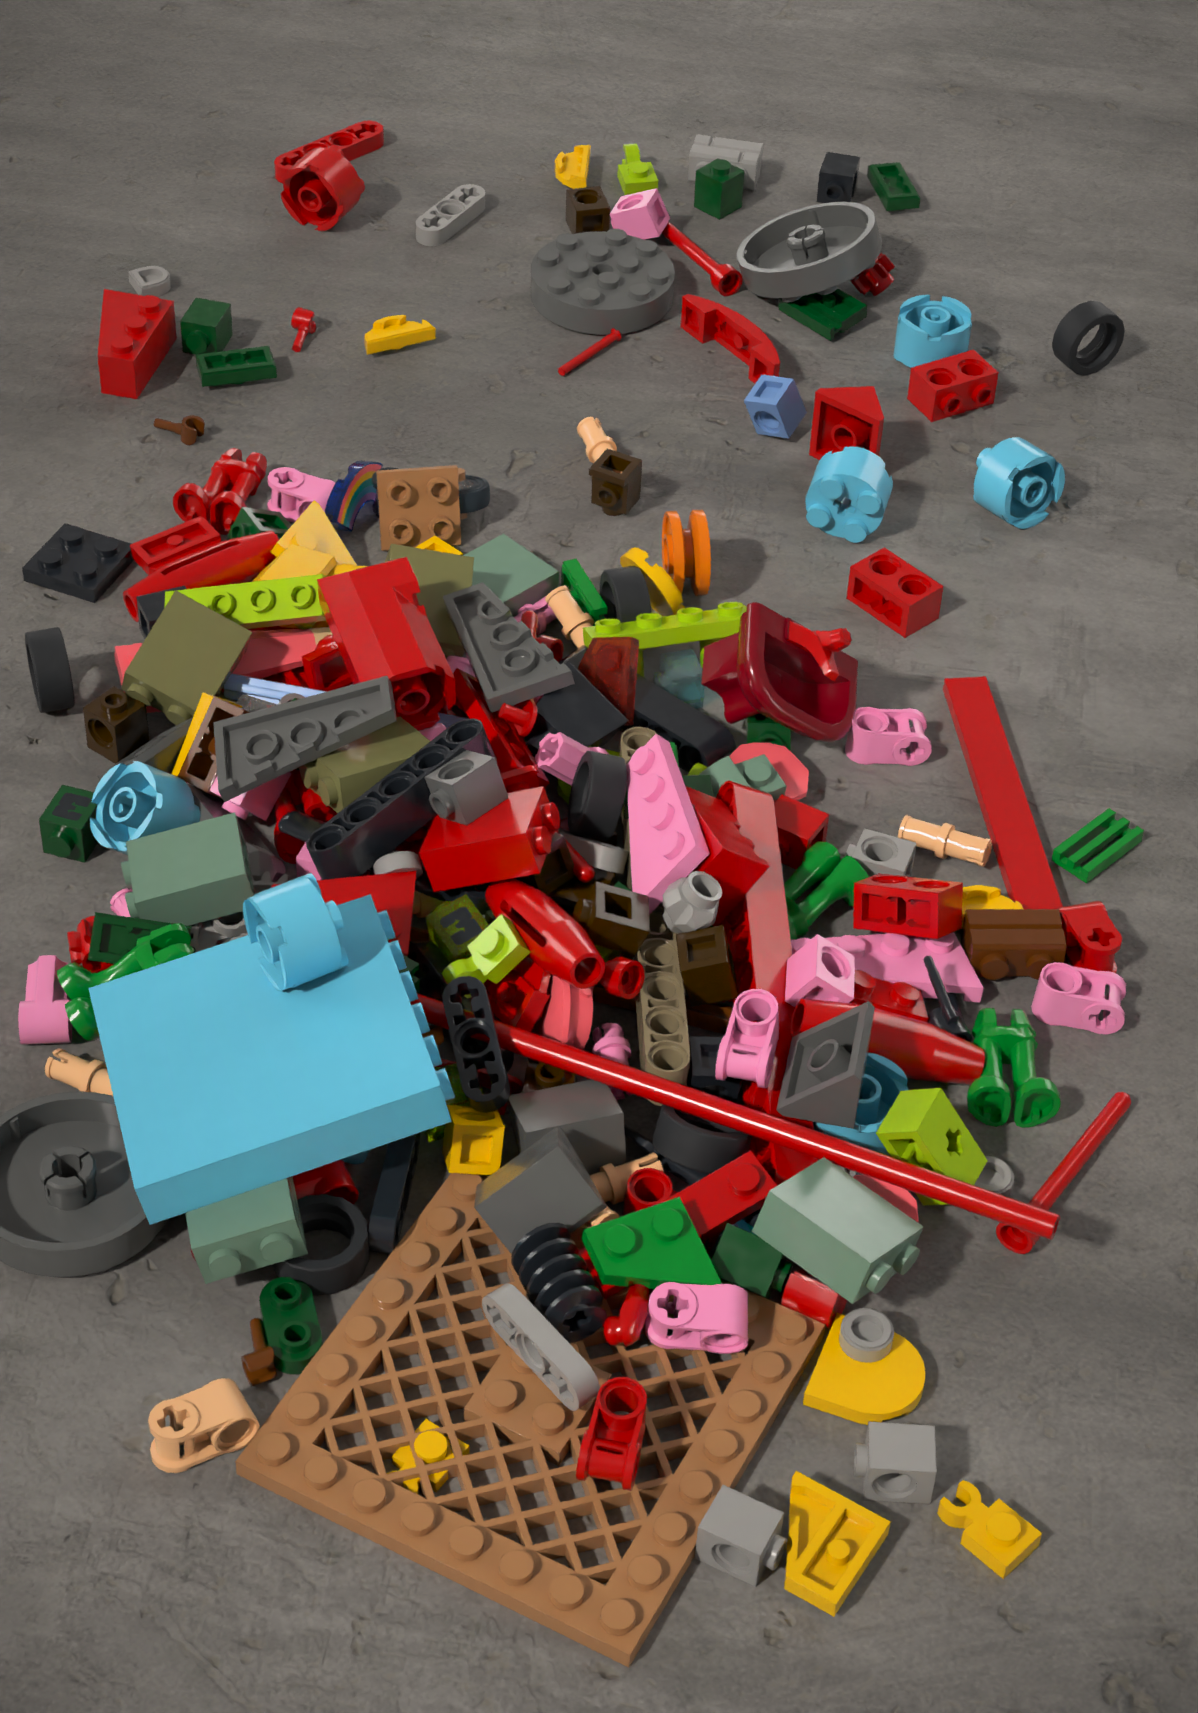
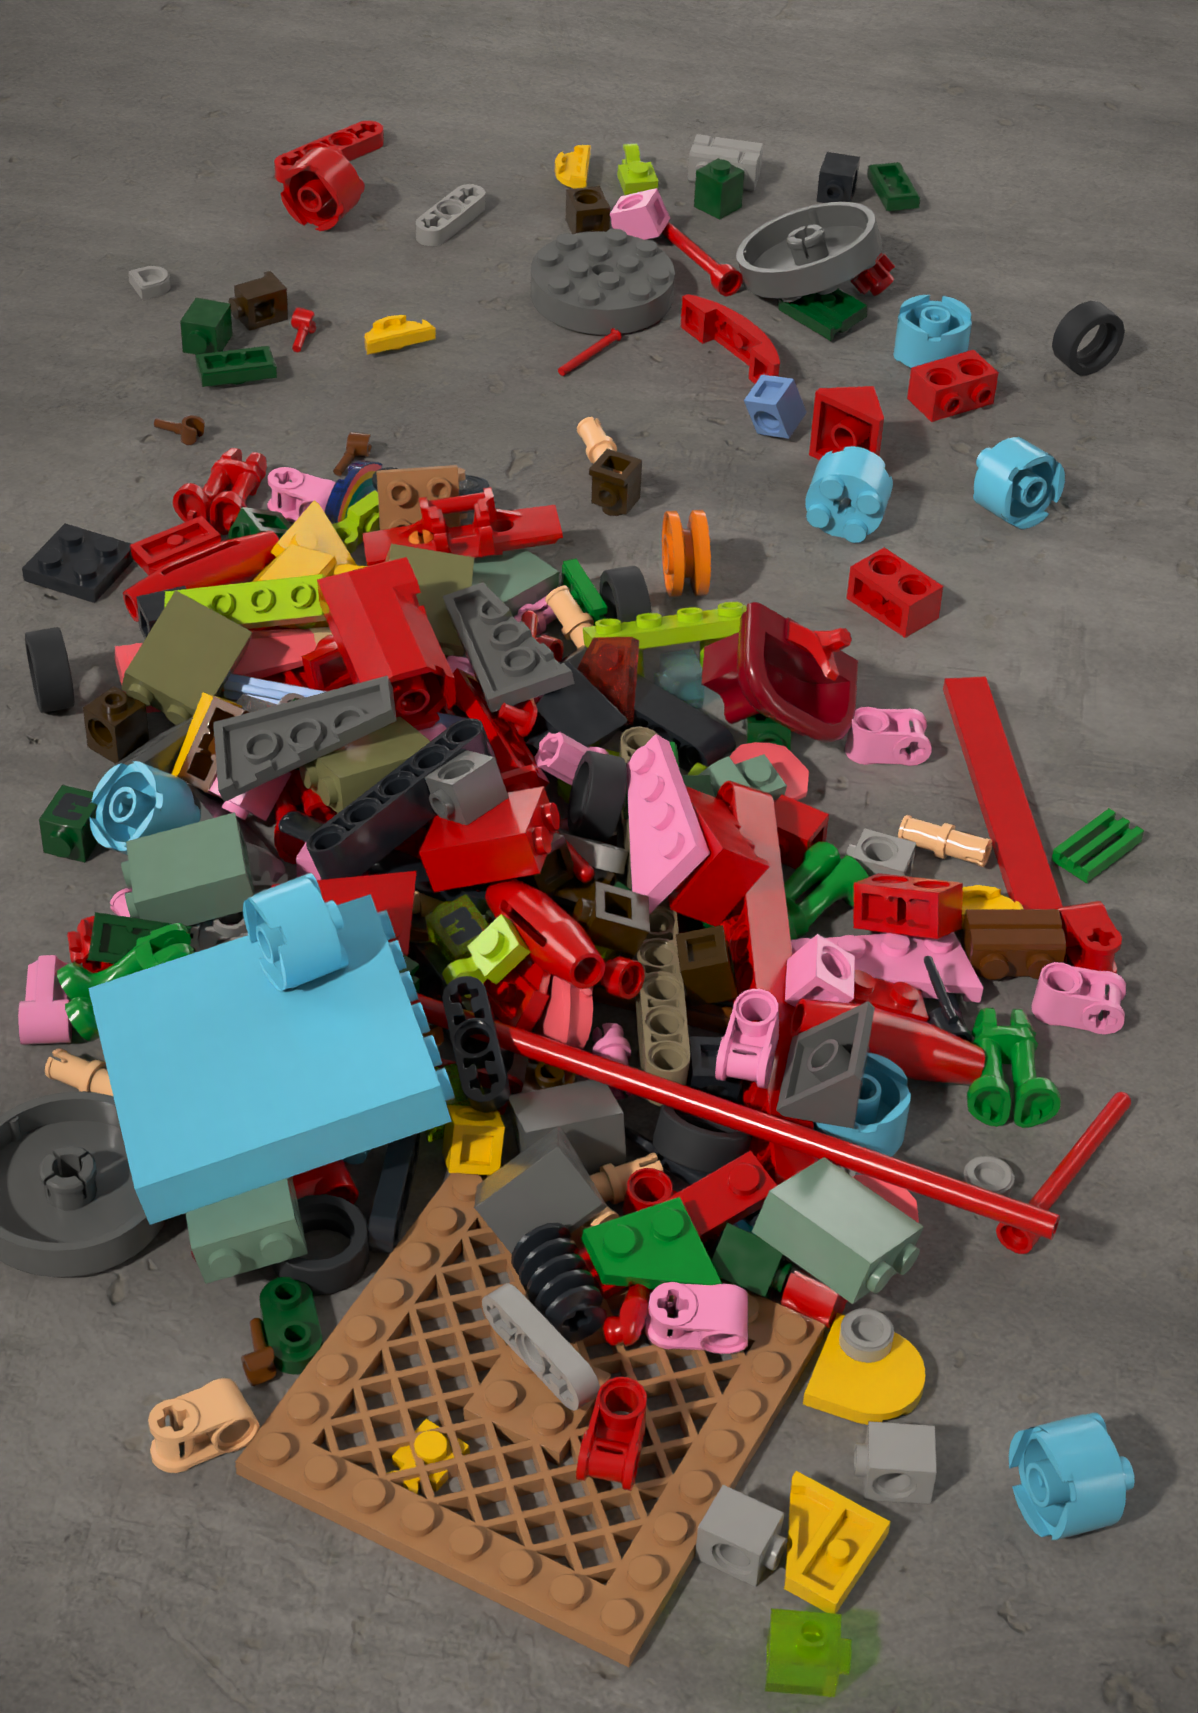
(133, 340): red wedge -> none
(260, 302): none -> dark brown brick
(356, 445): none -> reddish brown hand
(360, 519): none -> lime plate
(398, 862): light grey tile -> none
(490, 533): none -> red piece
(662, 590): yellow tile -> none
(691, 902): light grey rock -> none
(805, 1653): none -> clear neon green brick
(931, 1134): lime brick -> none
(991, 1534): yellow plate -> none
(1069, 1476): none -> medium azure brick

